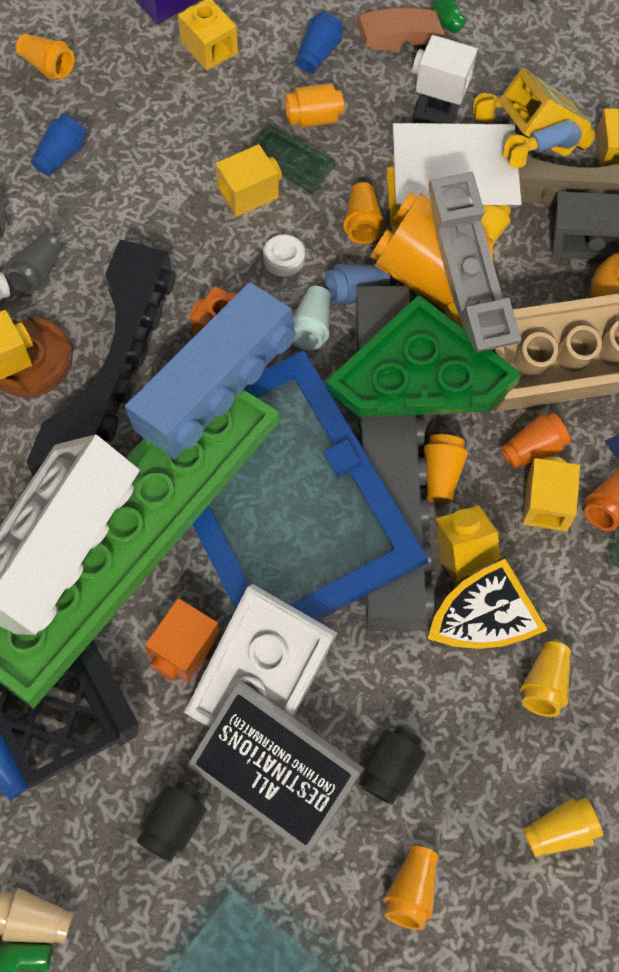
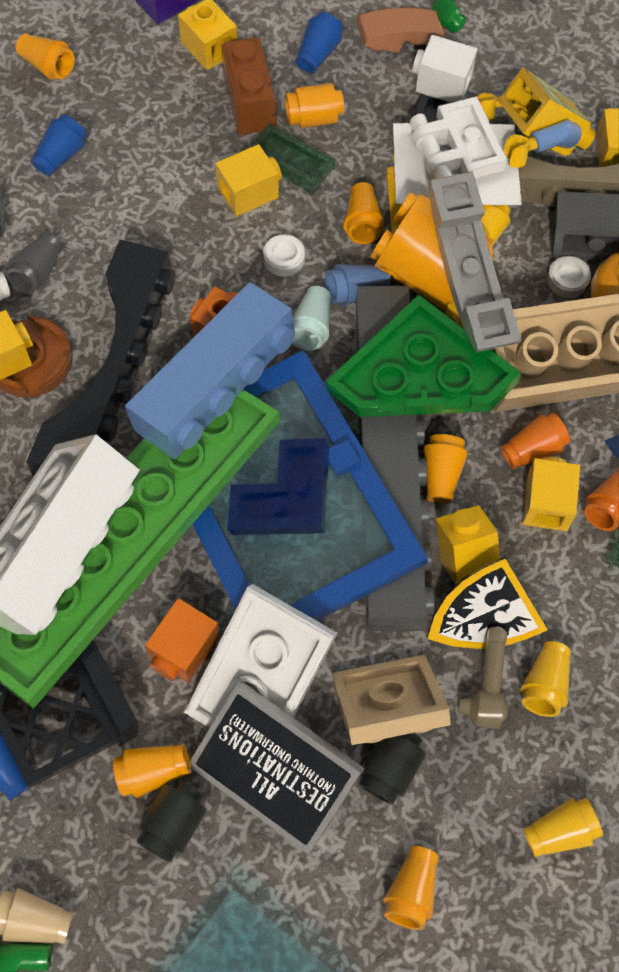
(149, 768): none -> light orange cone
(248, 85): none -> dark orange brick
(294, 502): none -> clear blue plate
(390, 700): none -> tan plate
(468, 135): none -> white plate
(488, 705): none -> dark tan piece
(568, 276): none -> white tile

